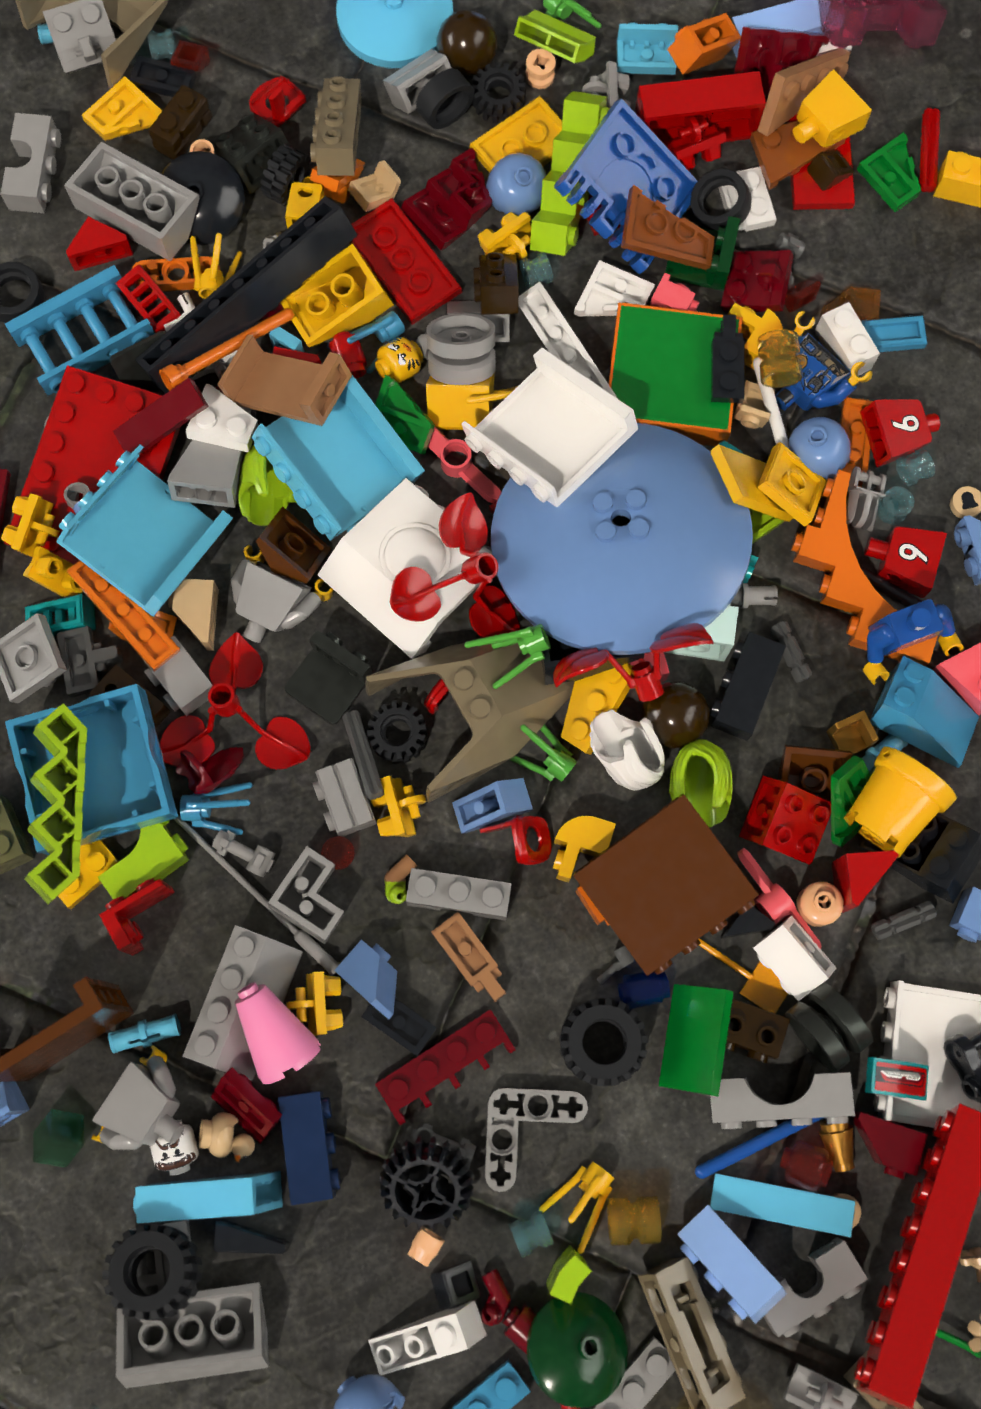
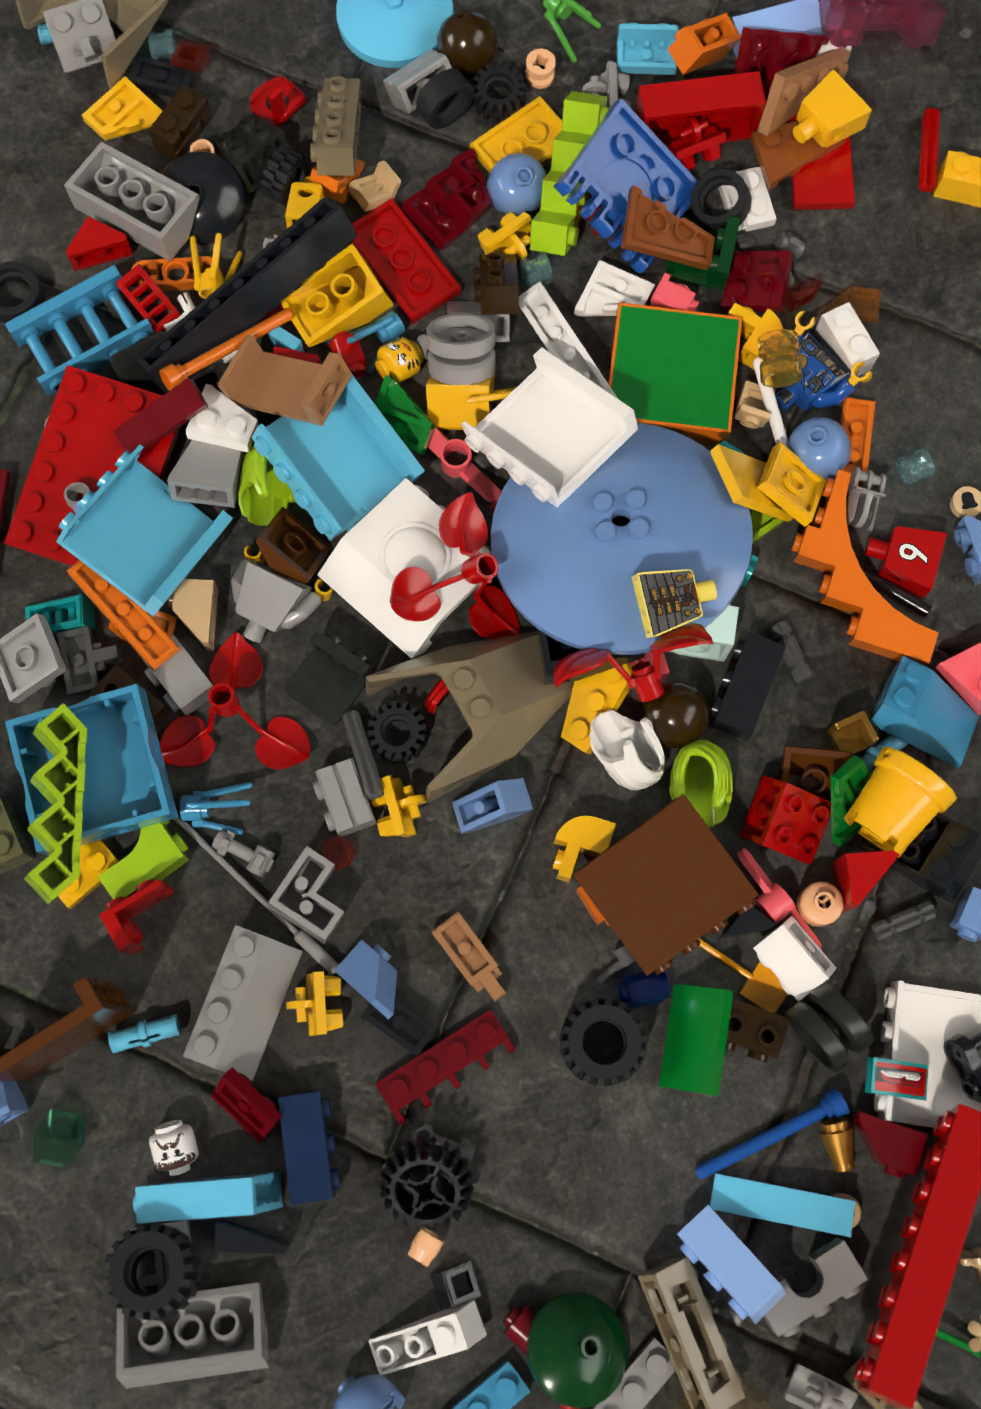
(29, 186): light grey arch -> none
(33, 526): yellow hips -> none
(51, 573): yellow hips -> none
(140, 1106): light grey torso -> none
(207, 776): dark red piece -> none
(218, 1137): tan animal -> none
(273, 1033): bright pink cone -> none
(395, 880): arm -> none
(458, 893): light grey arch -> none
(497, 1301): dark red arm -> none
(510, 1123): light grey beam -> none
(519, 826): red piece -> none
(530, 640): bright green plant -> none
(531, 1234): clear light blue wheel -> none
(555, 36): lime piece -> none
(559, 760): bright green plant -> none
(567, 1275): lime piece -> none
(594, 1183): yellow plant -> none
(634, 1220): clear yellow wheel -> none
(670, 599): none -> torso
(727, 363): black hinge -> none
(755, 595): light grey pin -> none
(807, 1166): clear red head -> none
(827, 1097): light grey arch -> none
(829, 169): dark brown slope -> none
(888, 506): clear light blue wheel -> none
(892, 173): green wing -> none
(897, 333): dark azure tile -> none
(897, 428): red torso -> none
(906, 629): blue torso -> none

